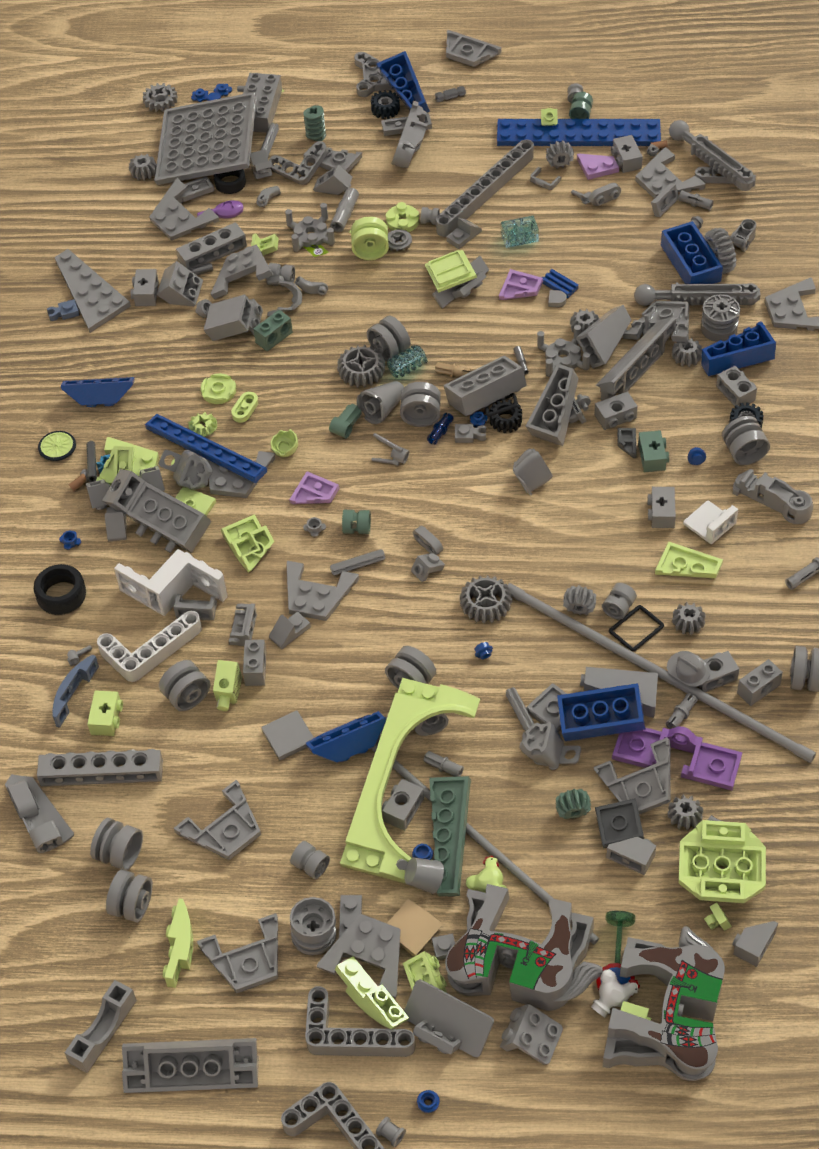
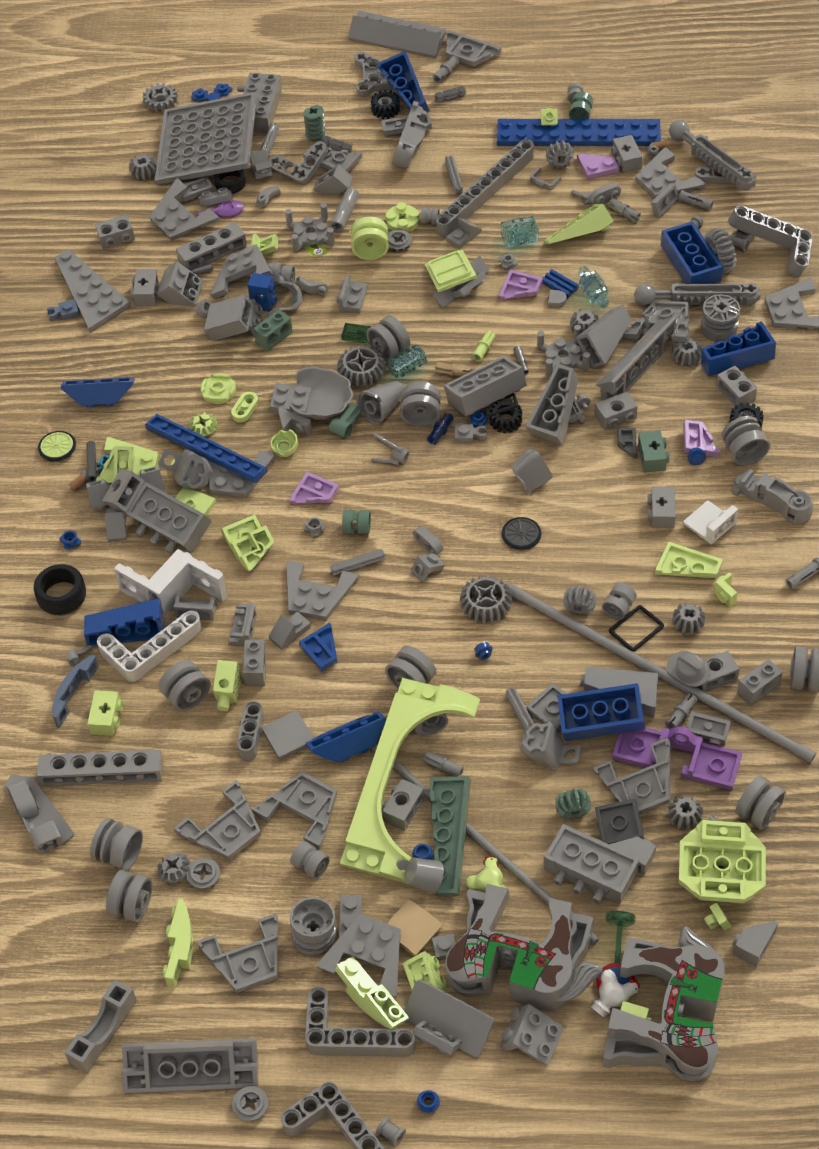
(115, 231): none -> light grey brick
(126, 623): none -> blue wedge
(172, 874): none -> light grey gear
(197, 867): none -> light grey gear
(210, 198): none -> light grey plate
(248, 723): none -> light grey beam
(253, 1094): none -> light grey gear
(262, 290): none -> blue brick
(289, 420): none -> light grey slope
(305, 798): none -> light grey wing
(316, 396): none -> light grey animal
(320, 647): none -> blue wing
(337, 144): none -> flat silver axle
(351, 295): none -> light grey bracket
(359, 336): none -> clear green tile
(396, 34): none -> light grey slope
(446, 69): none -> light grey pin
(454, 175): none -> light grey axle
(483, 346): none -> yellowish green axle
(508, 261): none -> light grey plate
(521, 533): none -> dark grey wheel
(589, 221): none -> yellowish green wedge
(590, 865): none -> light grey piece
(593, 287): none -> clear light blue piece
(624, 210): none -> light grey pin
(696, 435): none -> lavender wing
(710, 728): none -> light grey bracket
(724, 591): none -> yellowish green bracket
(760, 802): none -> light grey wheel
(777, 232): none -> light grey beam

